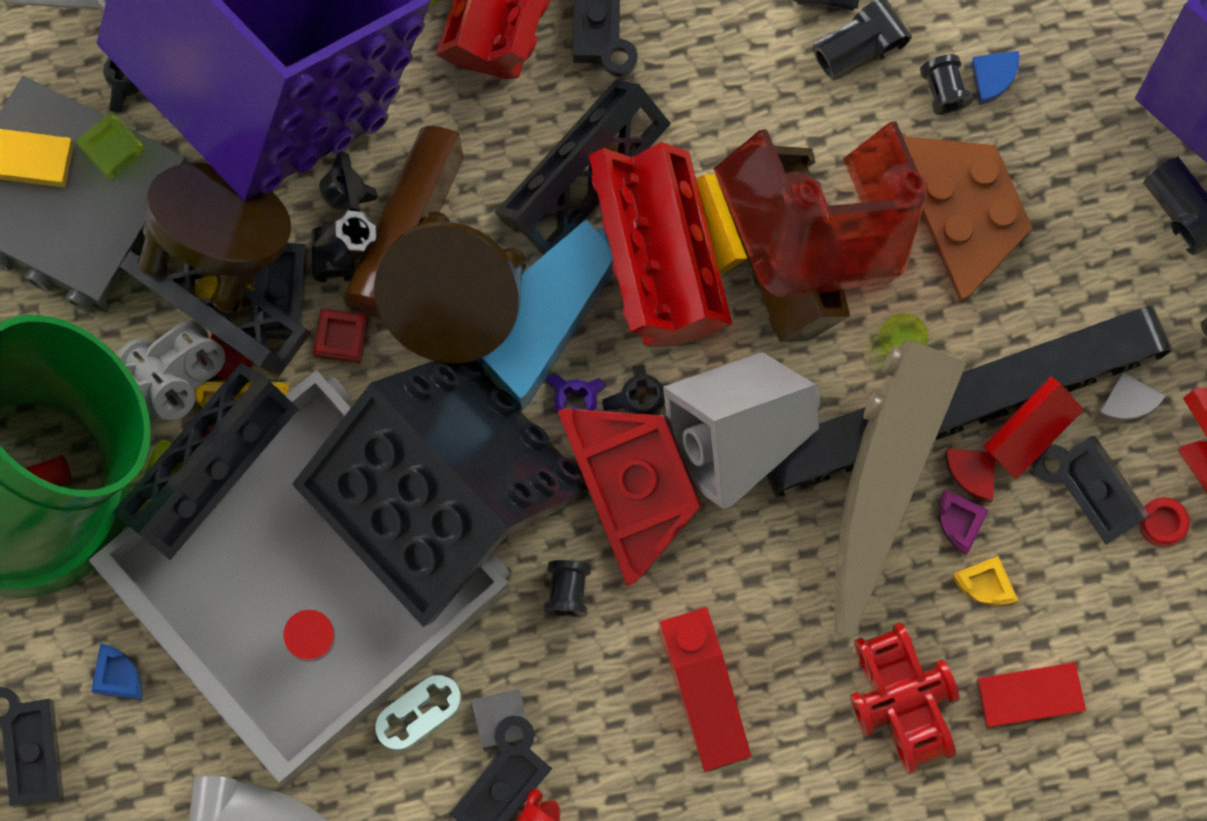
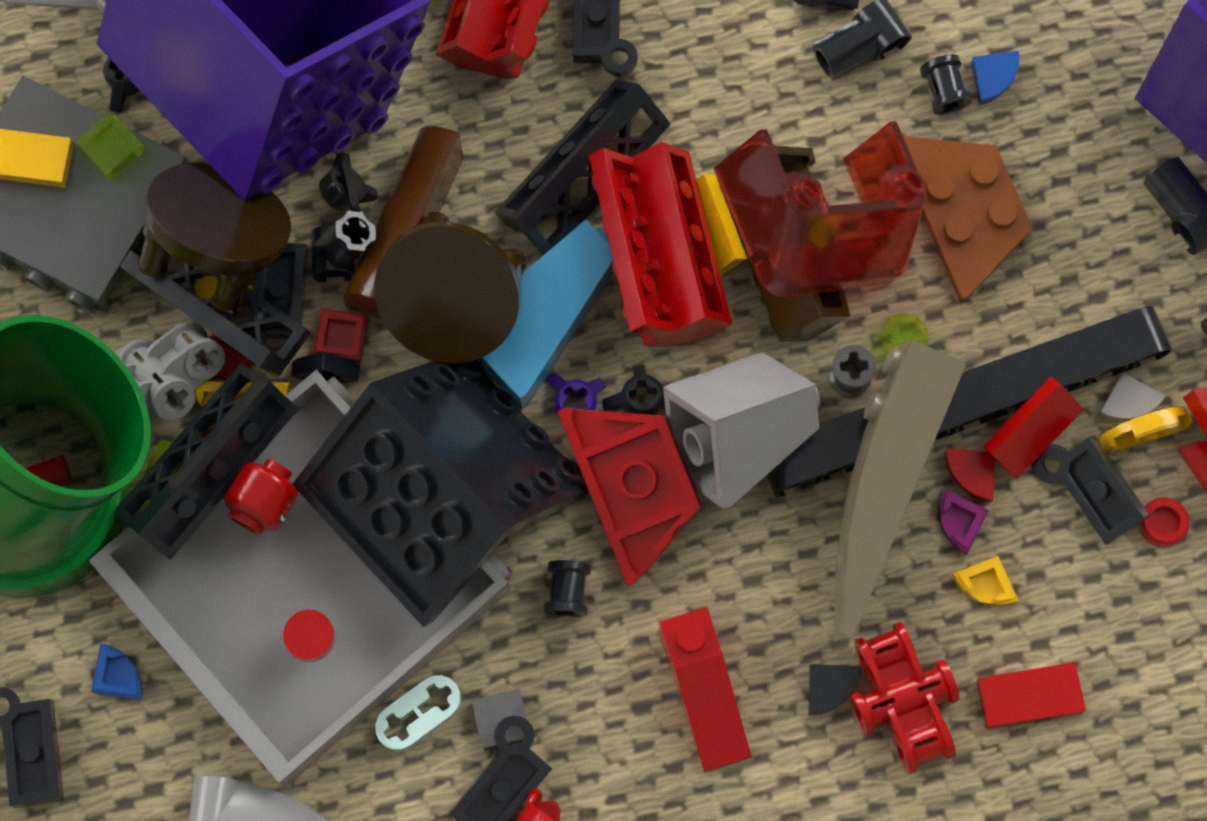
(261, 497): none -> red head
(327, 365): none -> black tile
(830, 686): none -> black tile
(863, 363): none -> dark grey bush
(1147, 428): none -> yellow tile

